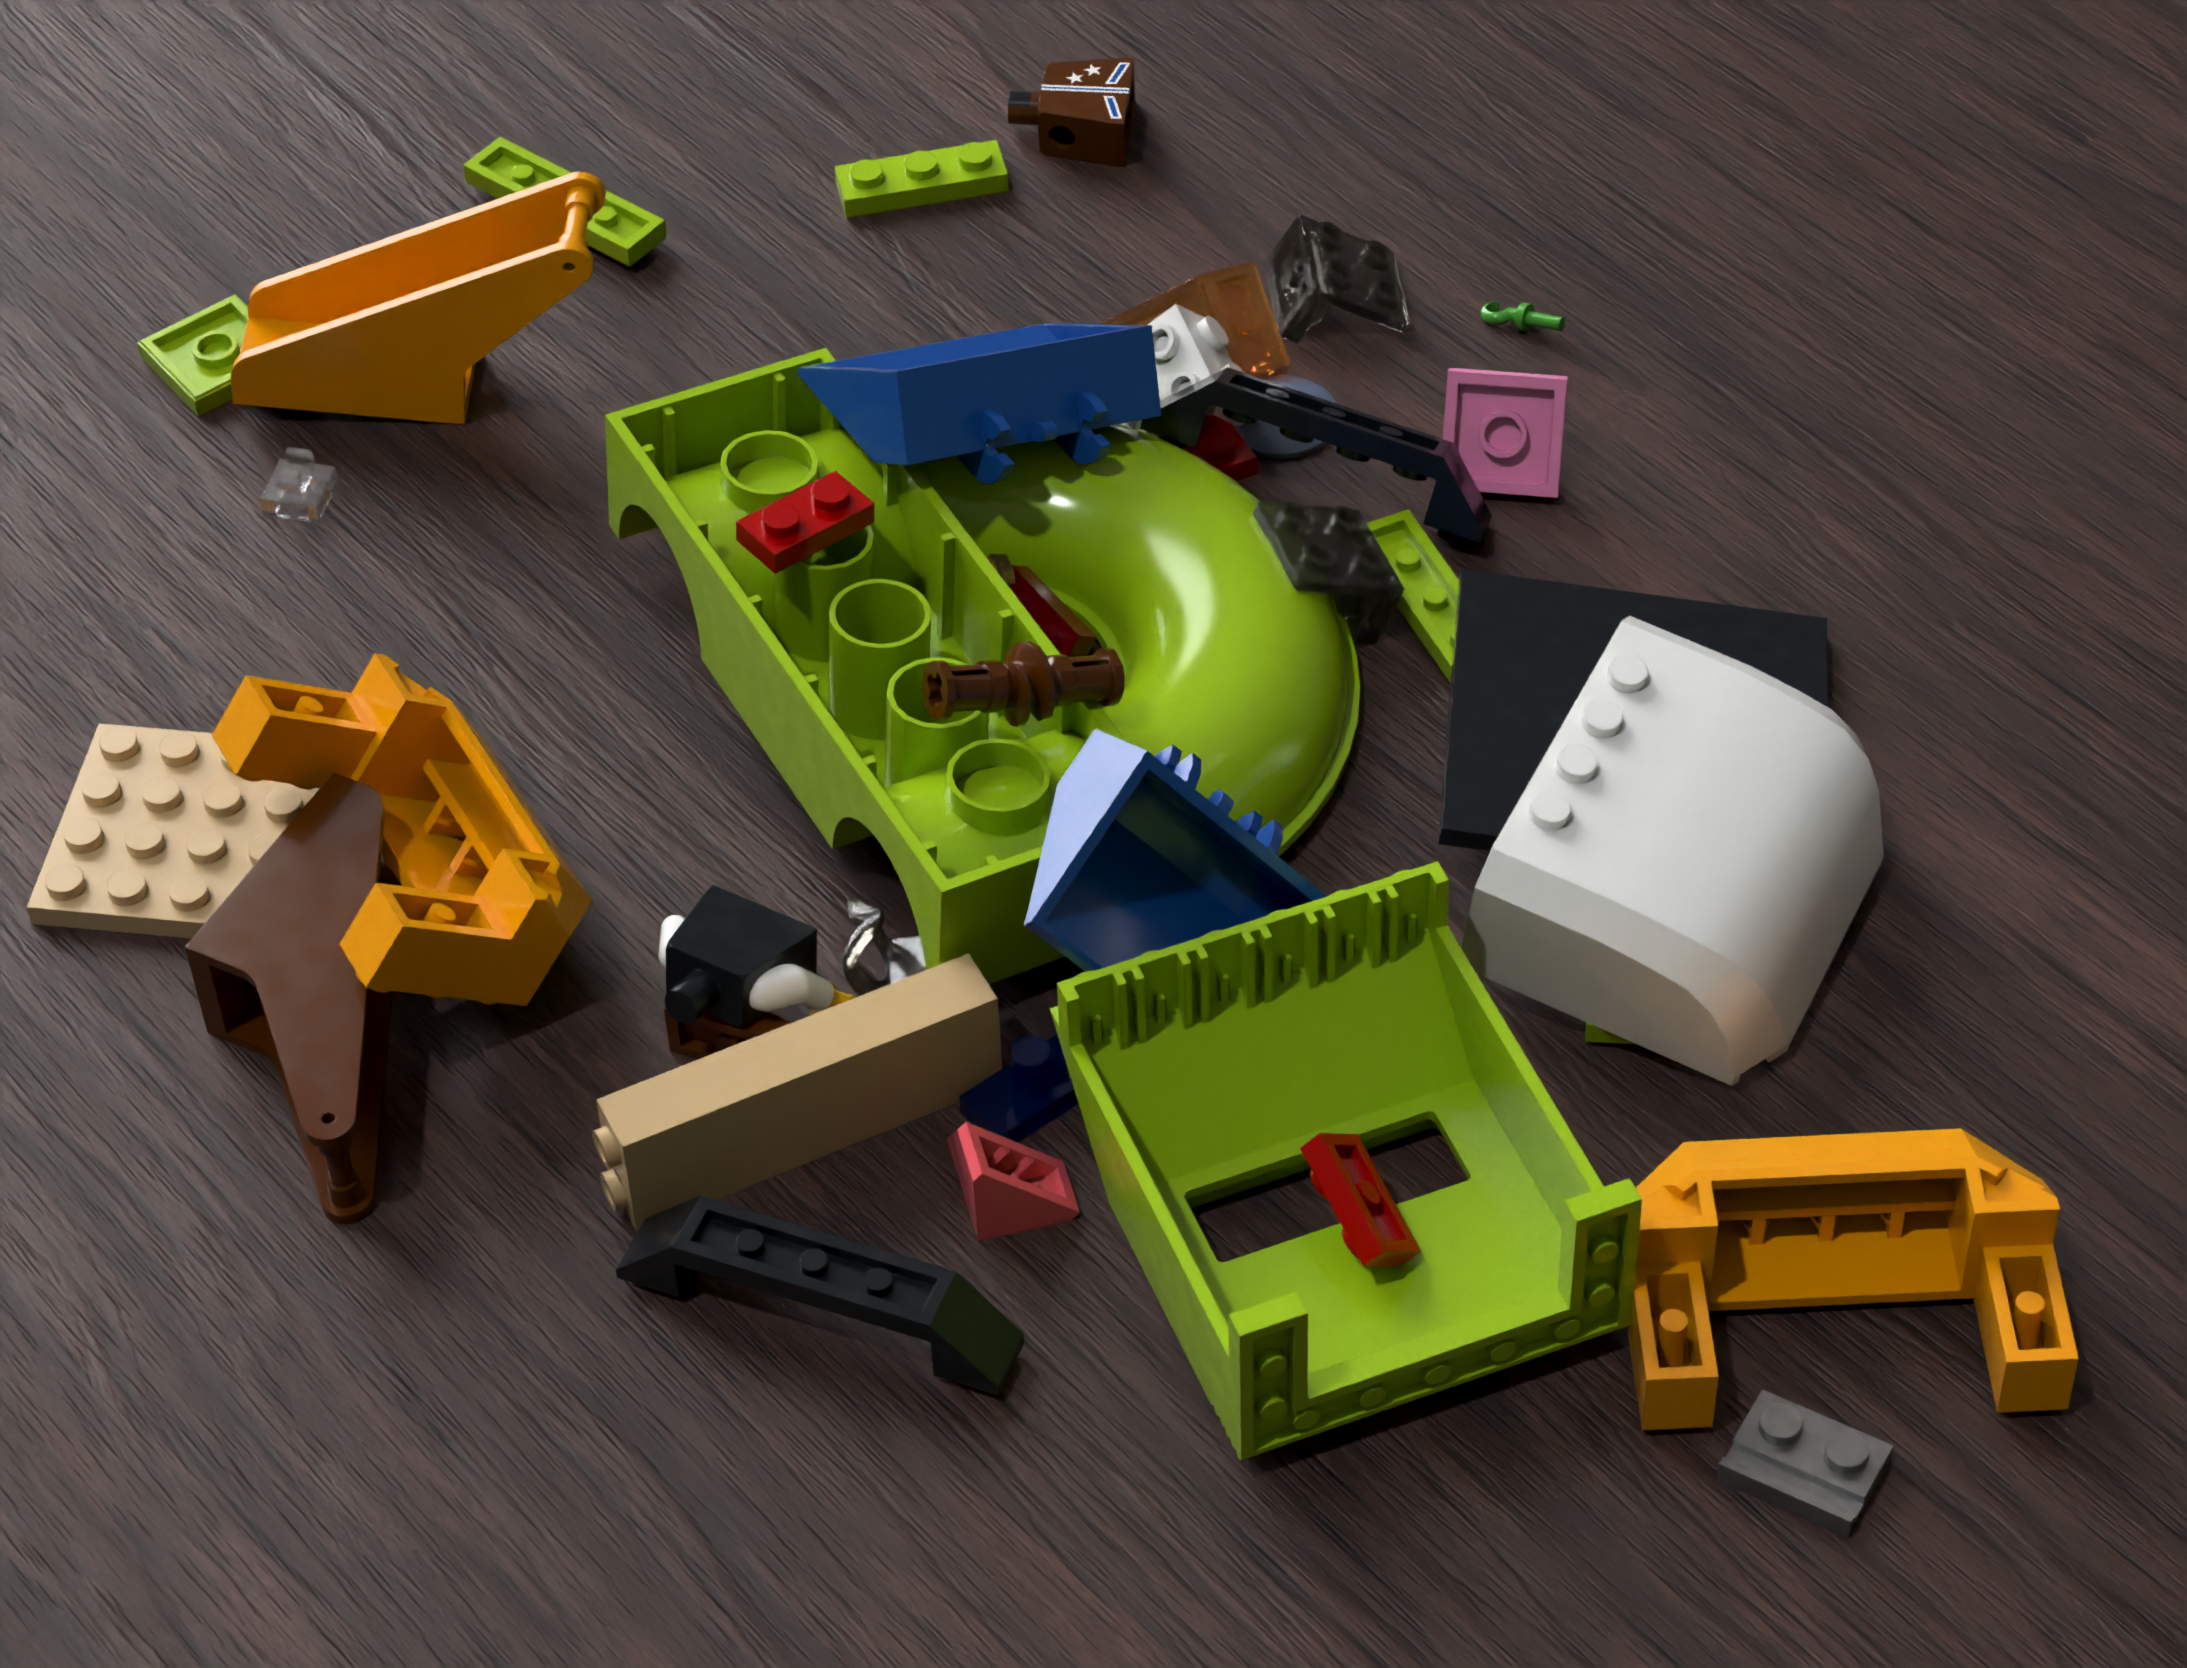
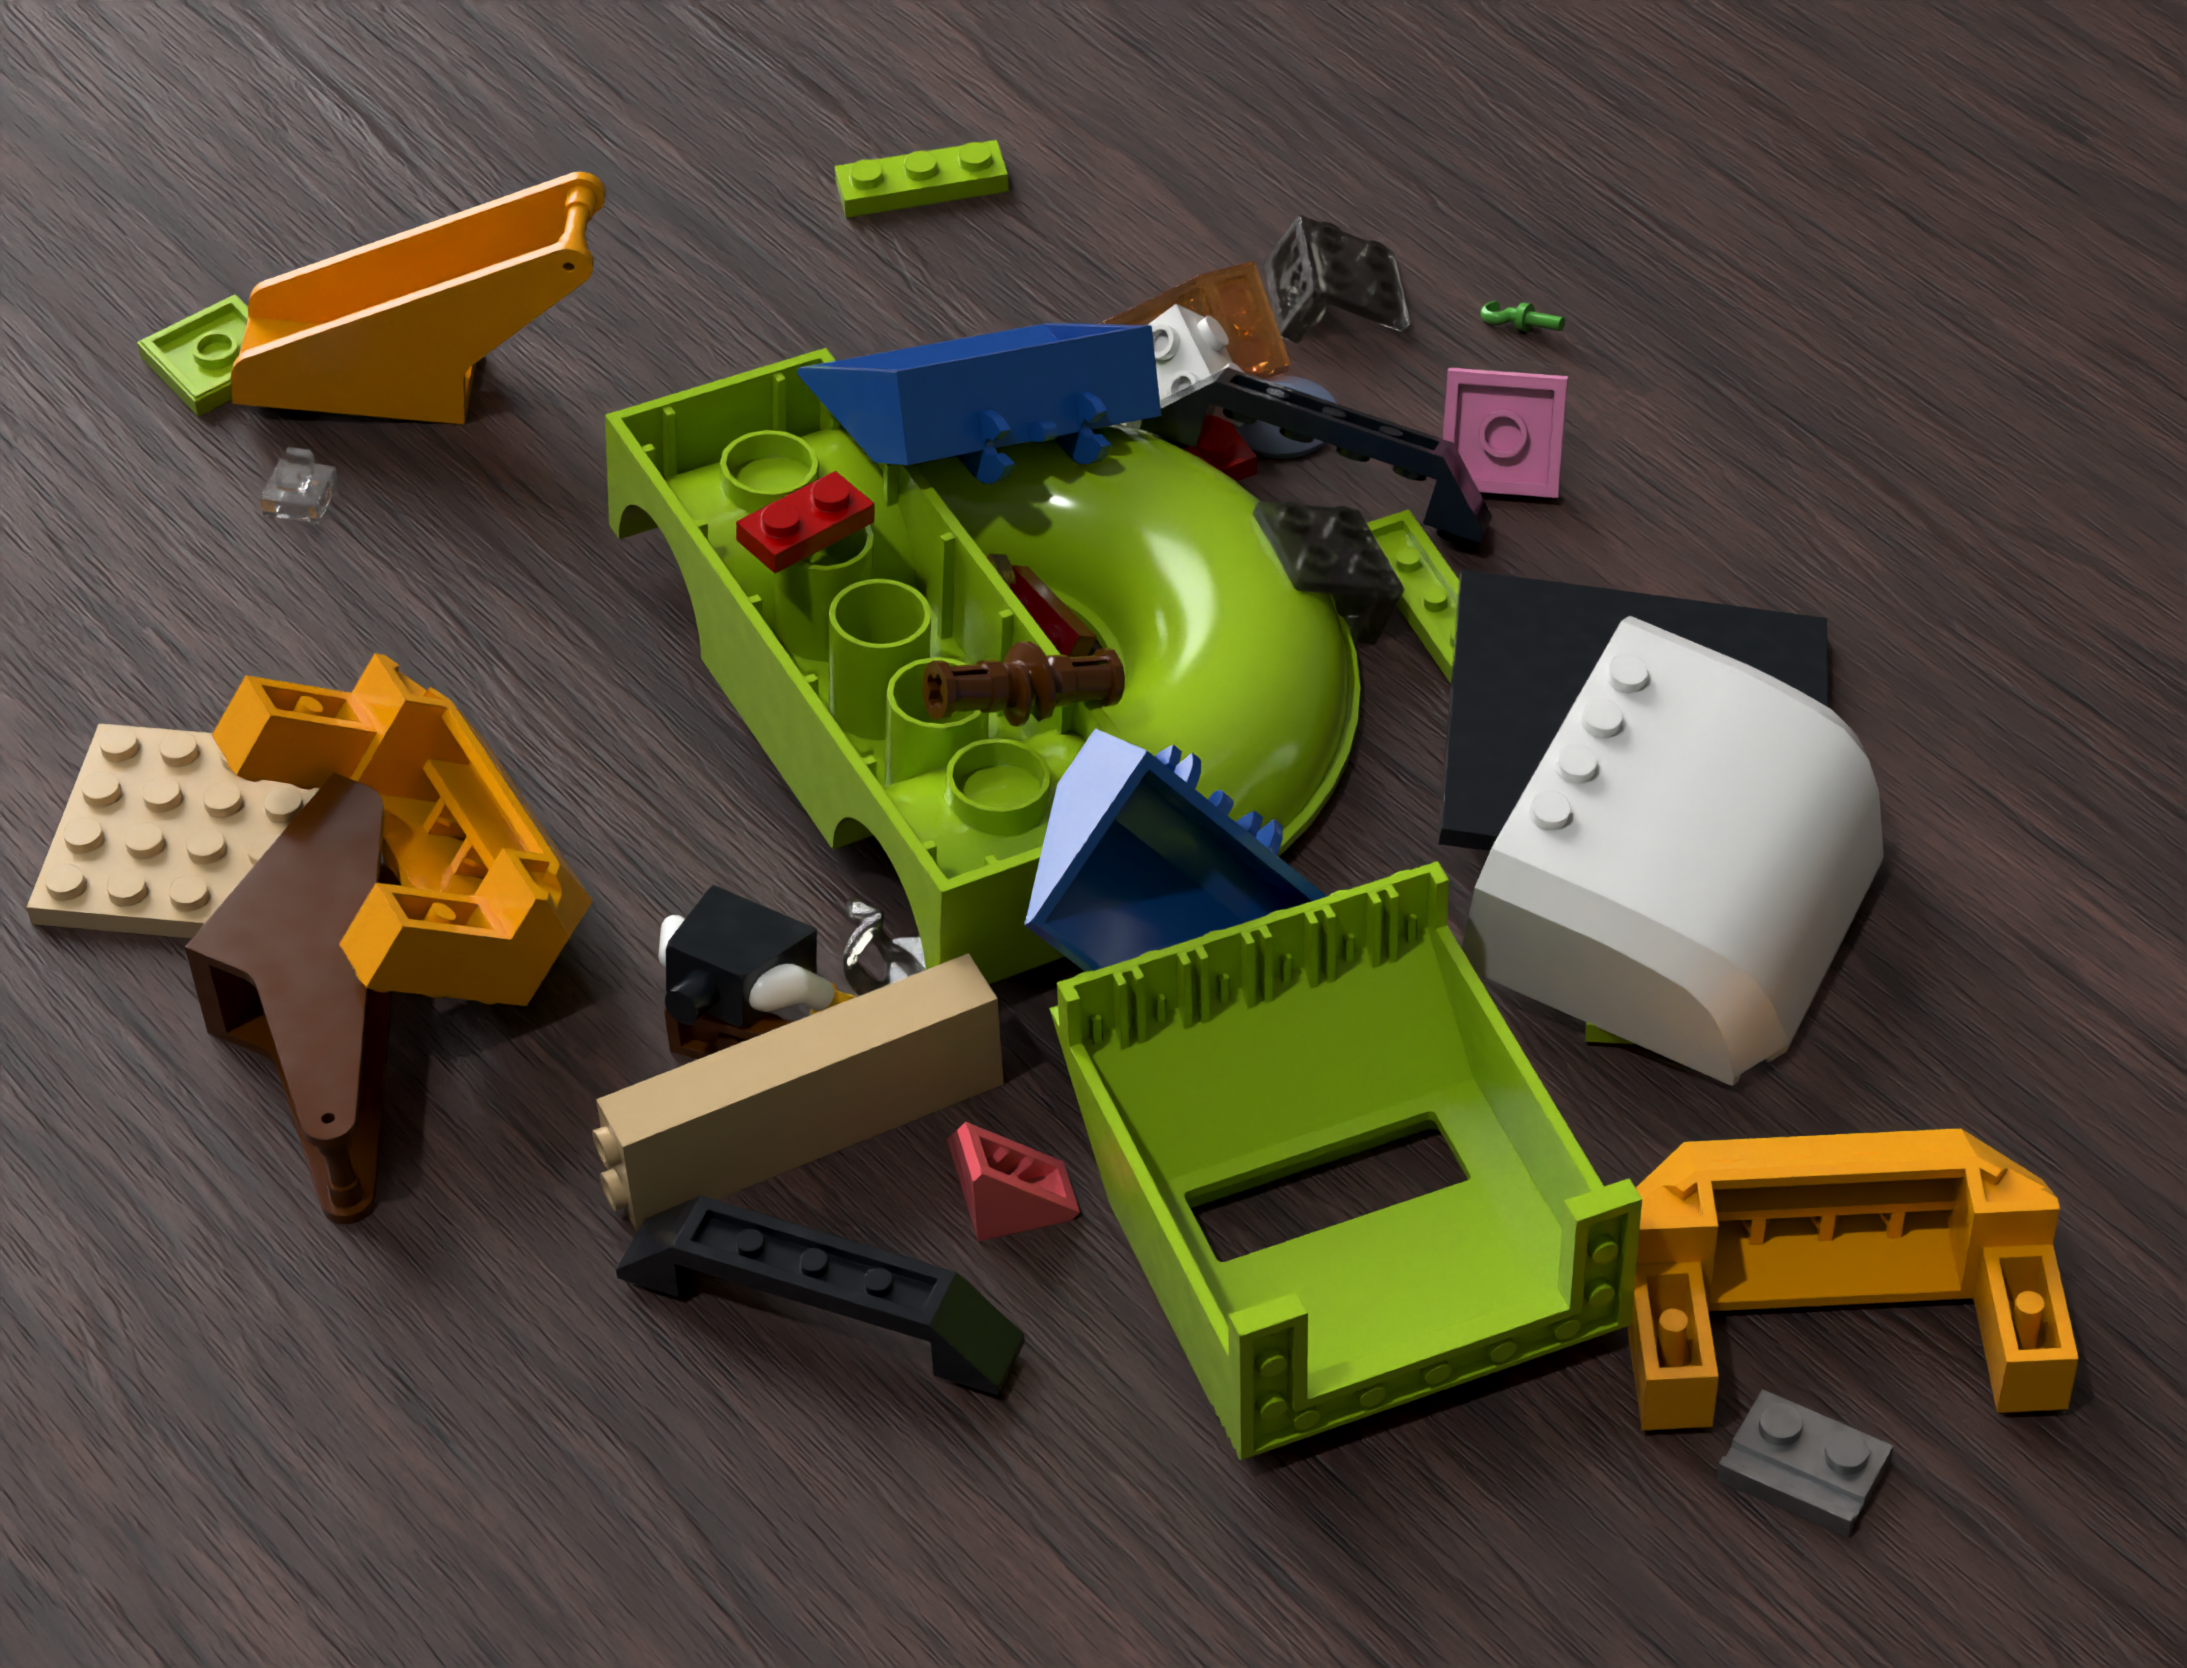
(616, 229): lime plate -> none
(1024, 1092): clear blue tile -> none
(1081, 110): reddish brown torso -> none
(1360, 1200): red plate -> none

